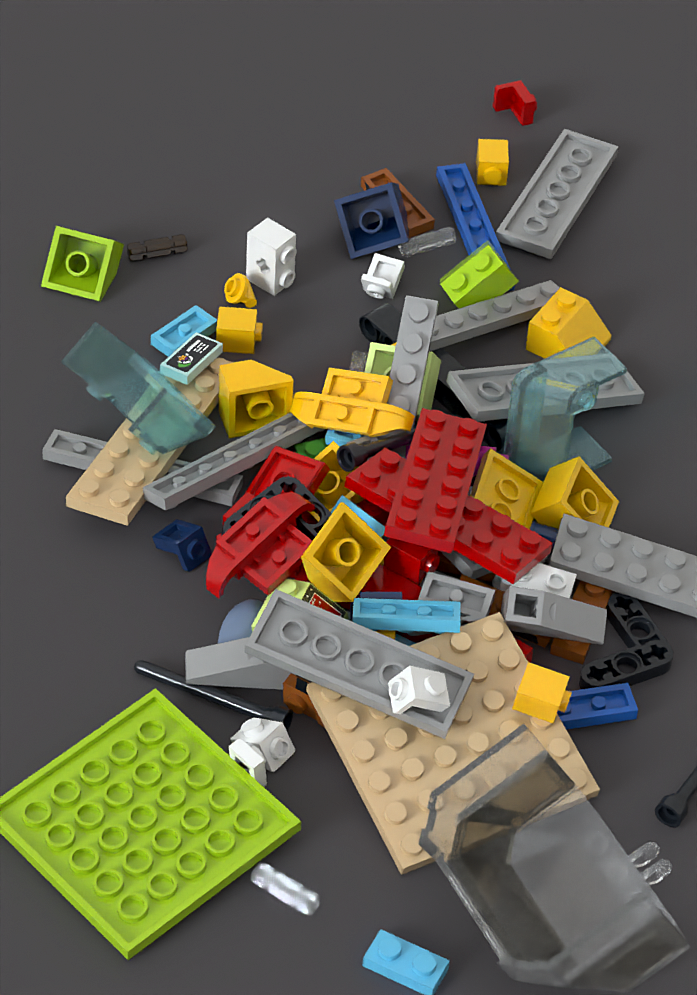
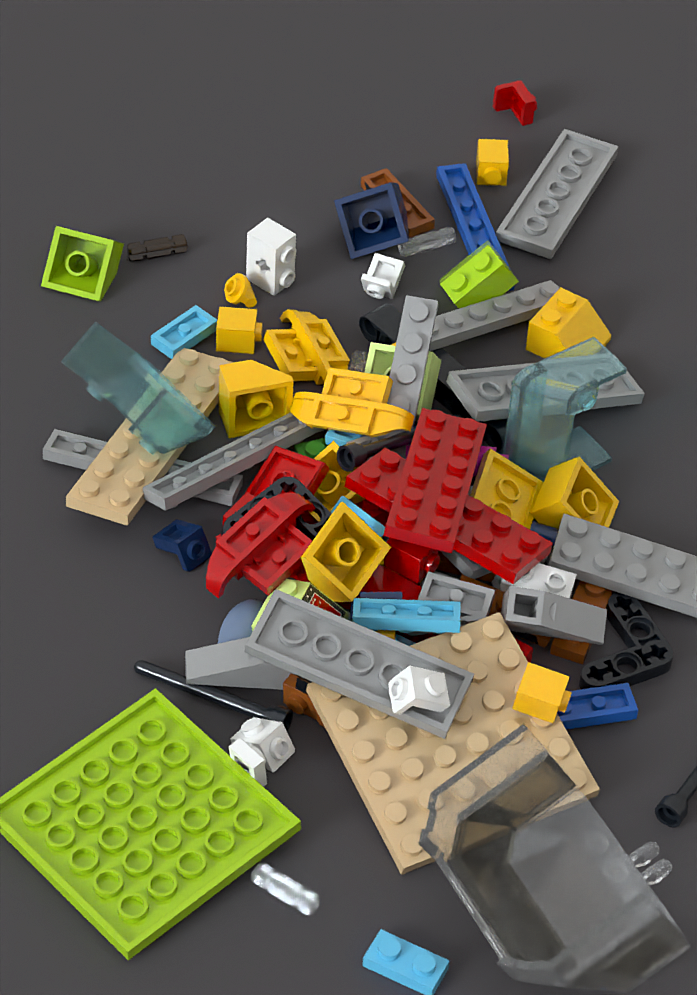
(191, 358): tile -> none
(306, 348): none -> yellow plate

